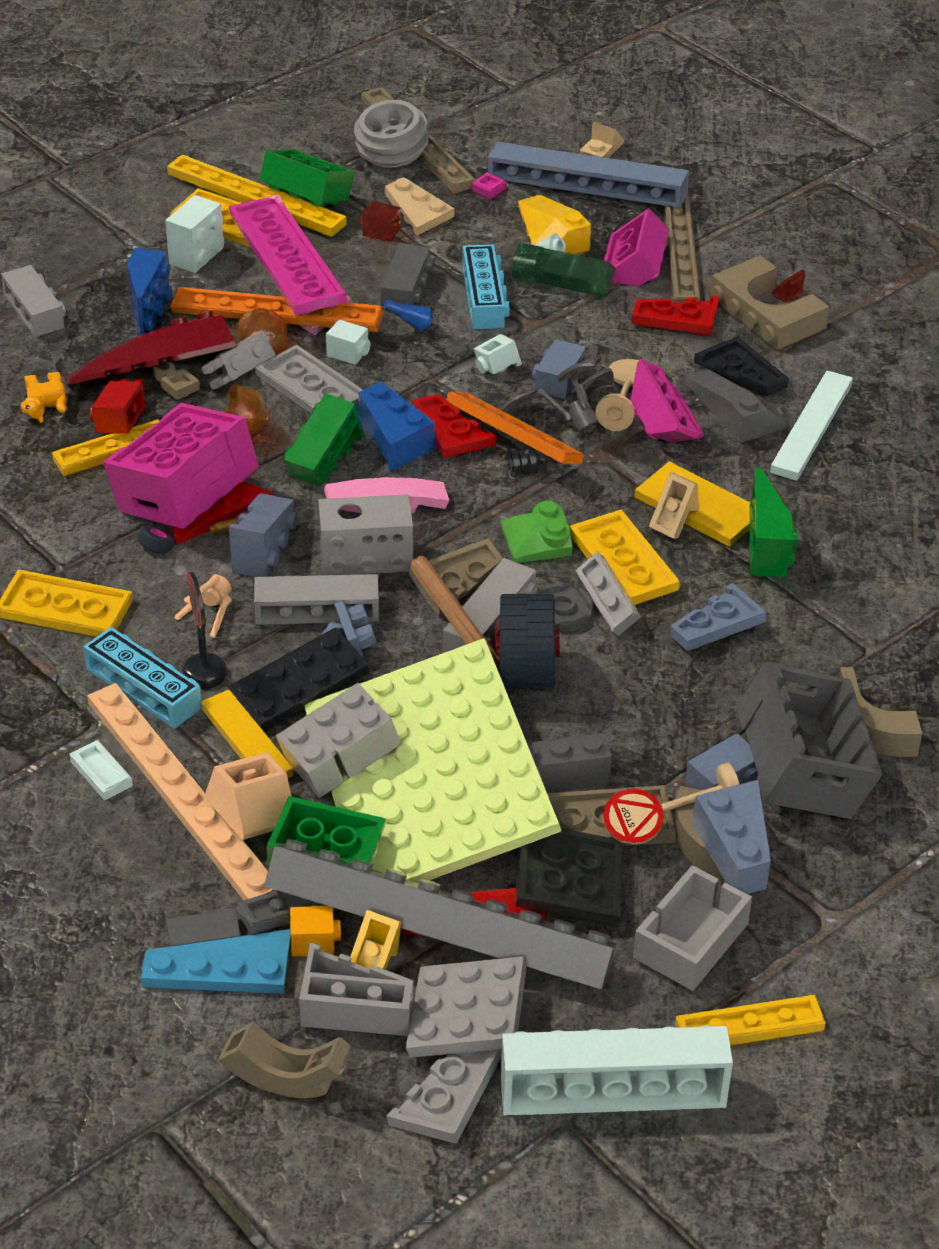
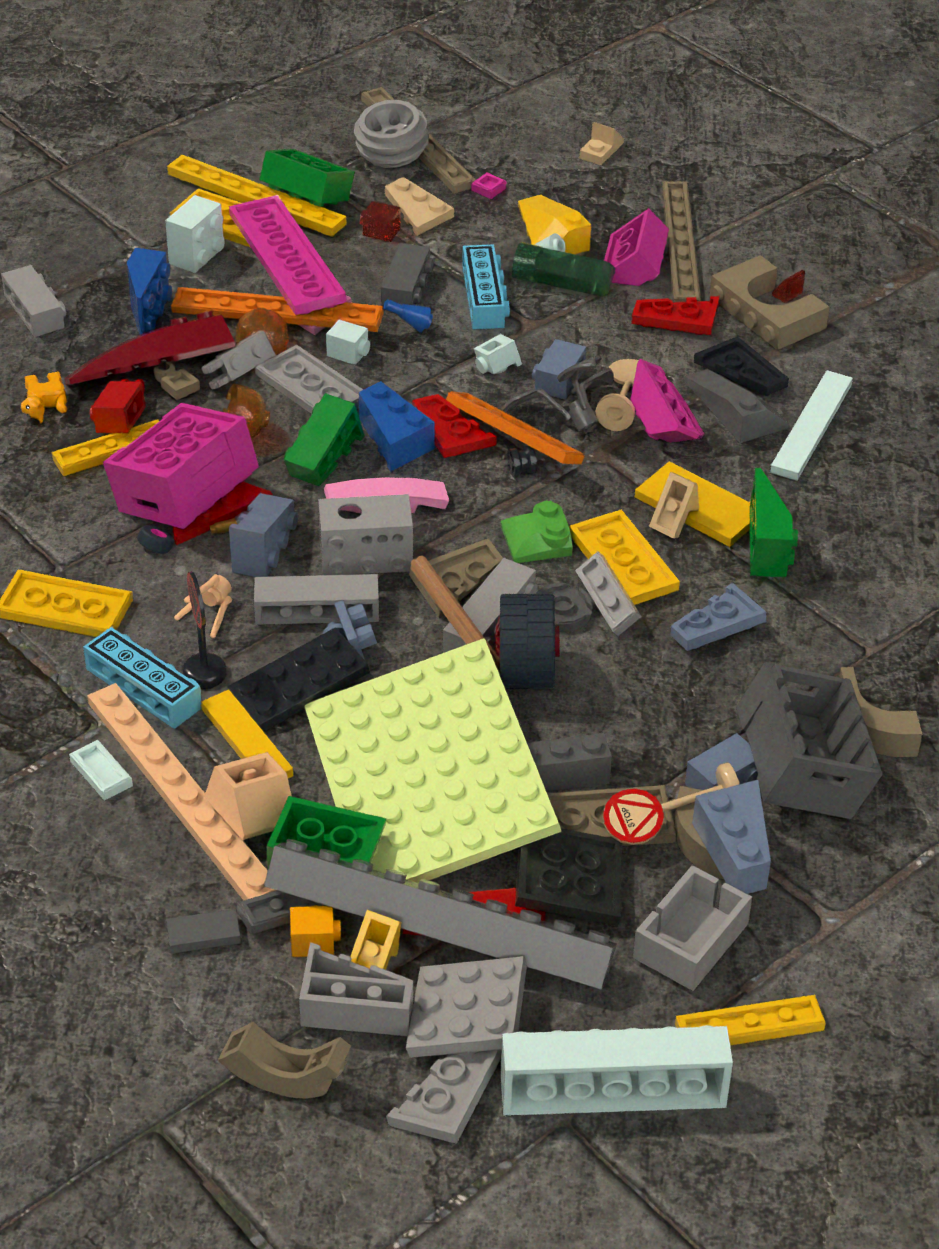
(230, 964): dark azure wing -> none
(343, 726): light grey piece -> none
(589, 174): sand blue brick -> none

